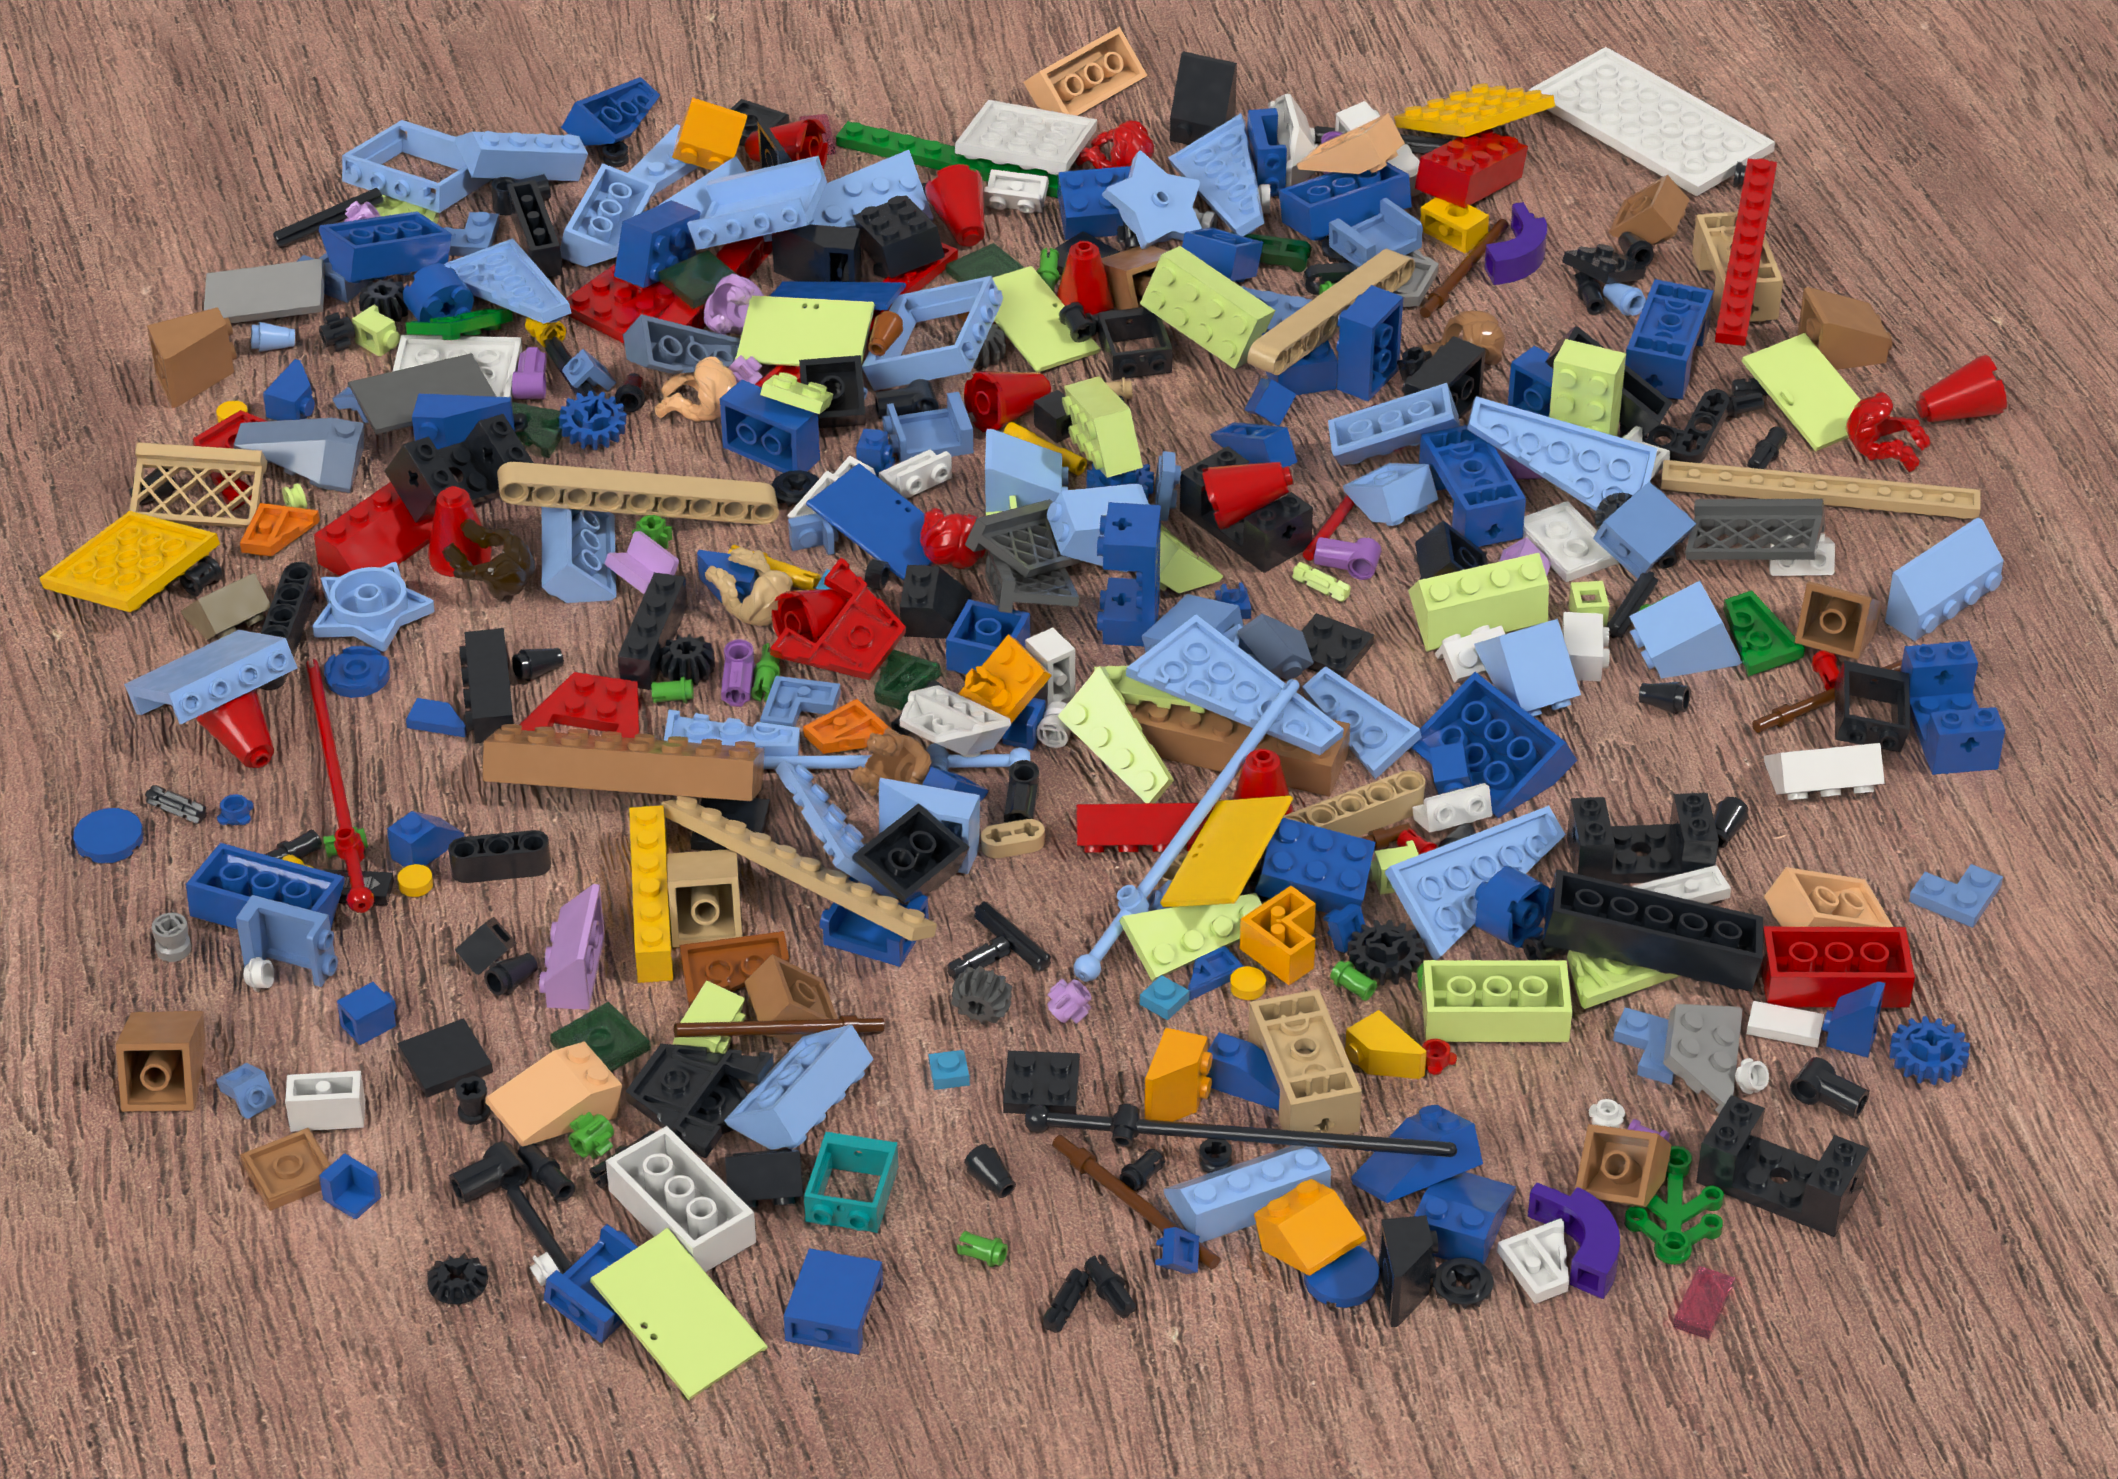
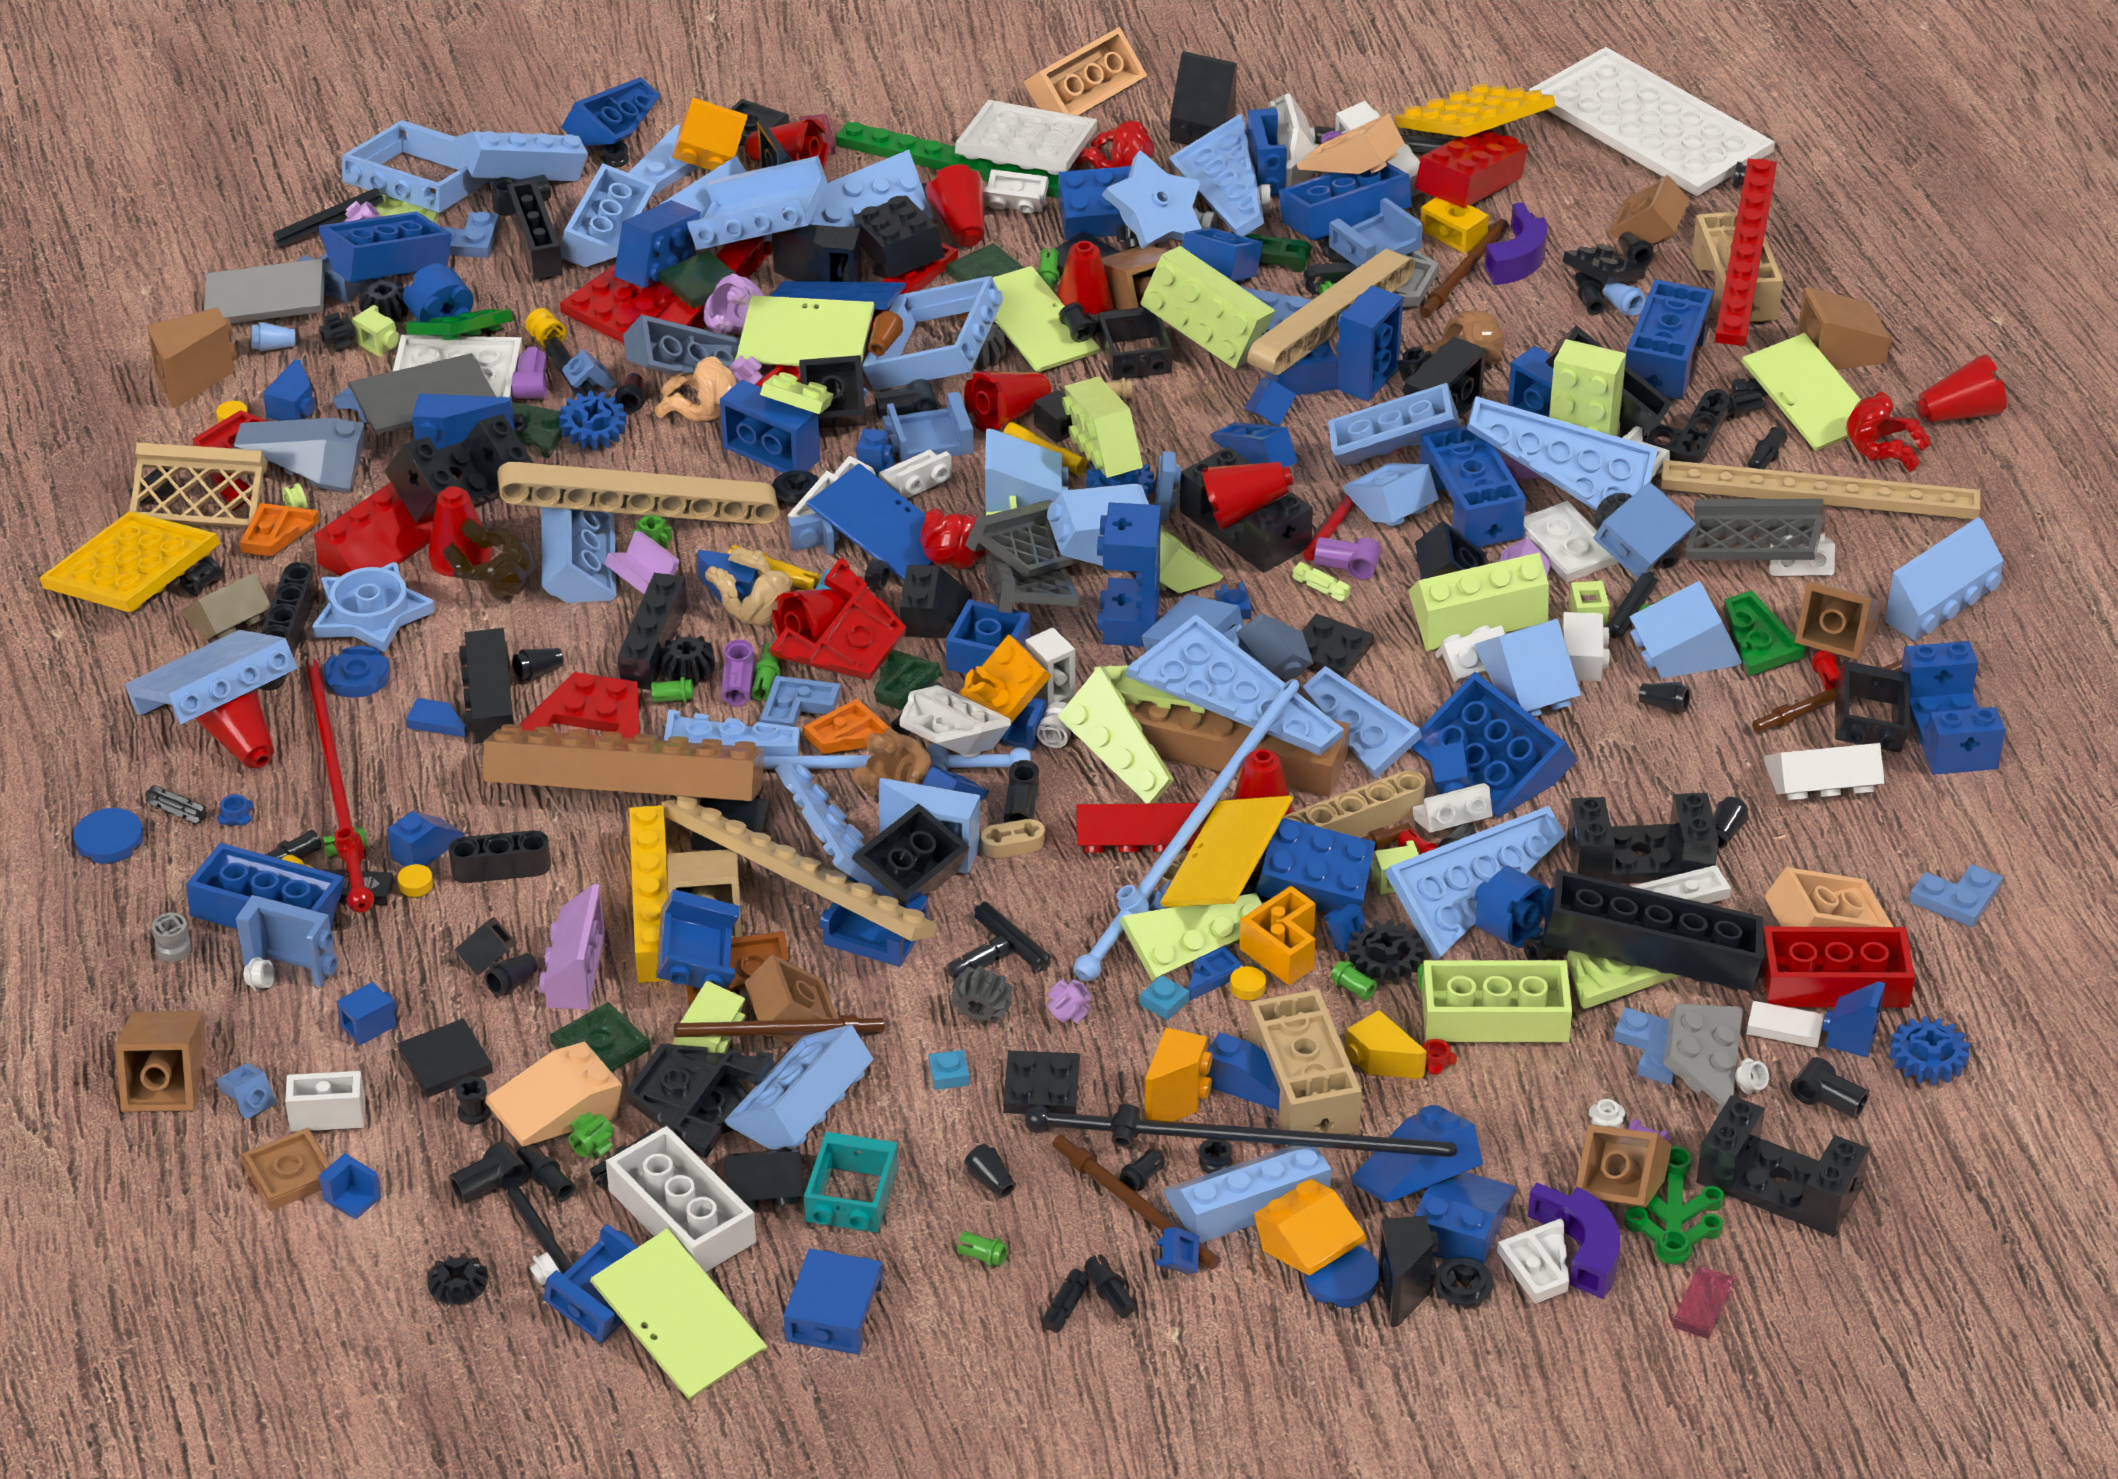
(512, 281): light blue wing -> none
(696, 940): none -> blue panel

